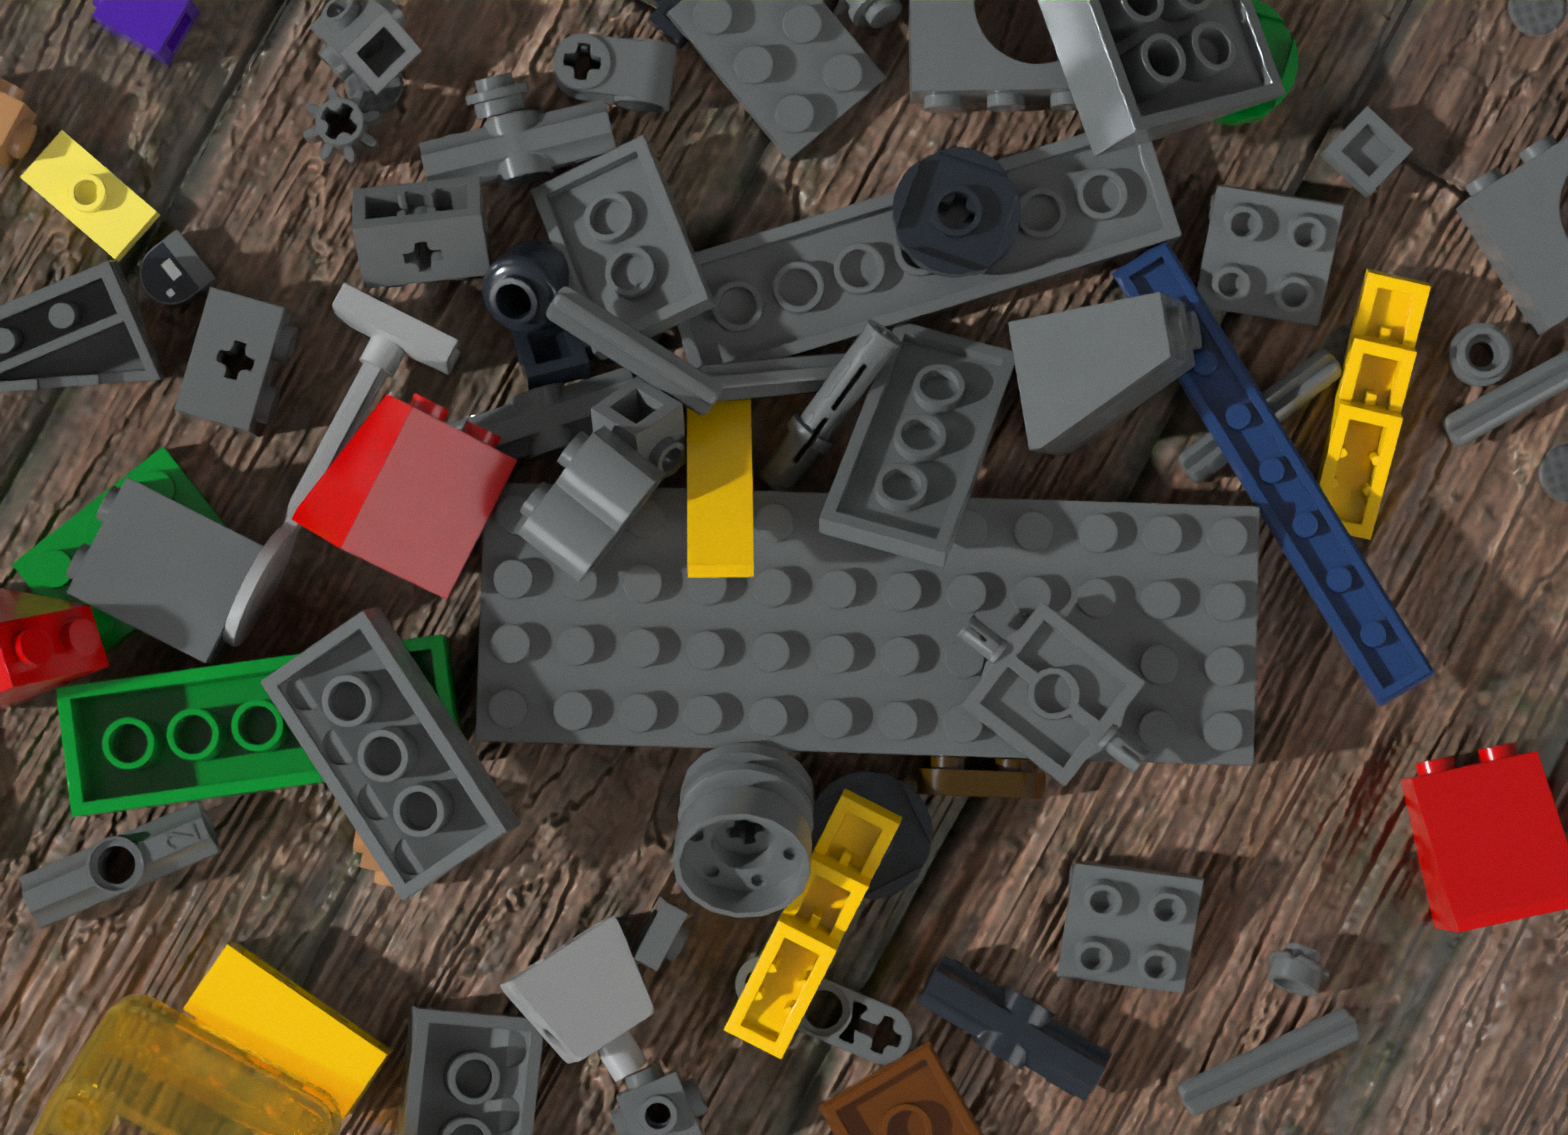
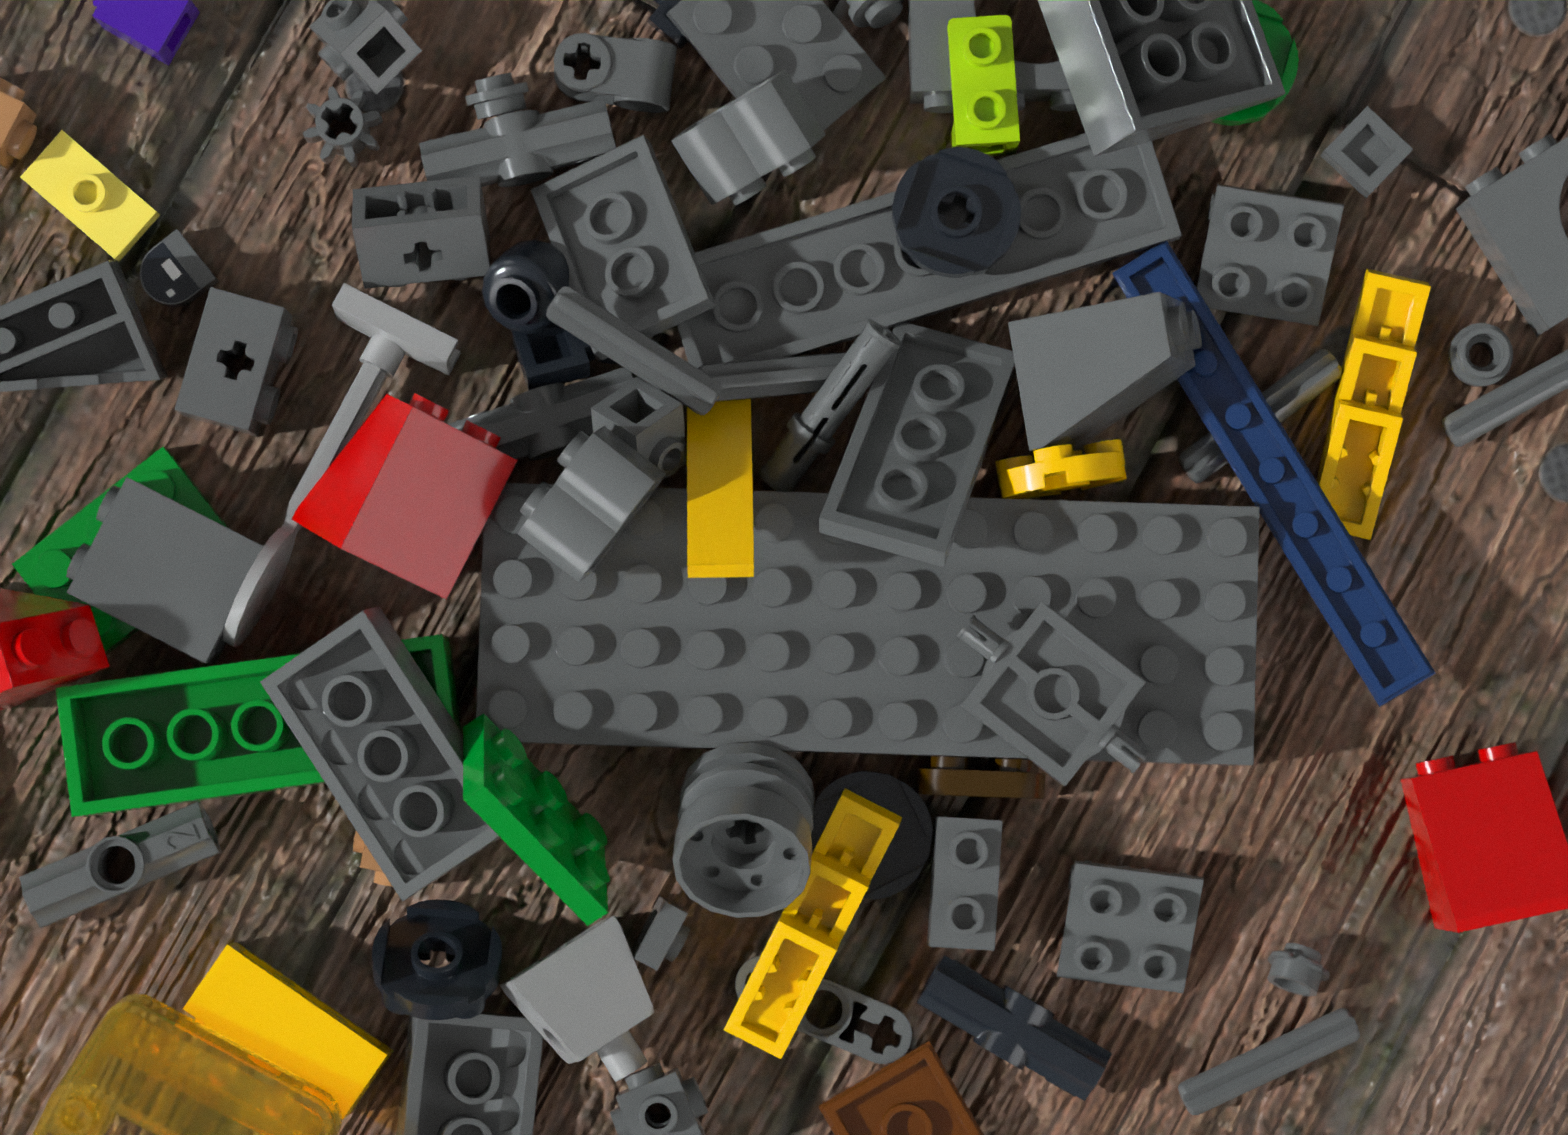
(437, 992): none -> black plate
(535, 818): none -> green plate
(750, 138): none -> dark grey brick
(964, 883): none -> dark grey brick
(983, 84): none -> lime bracket
(1061, 470): none -> yellow plate

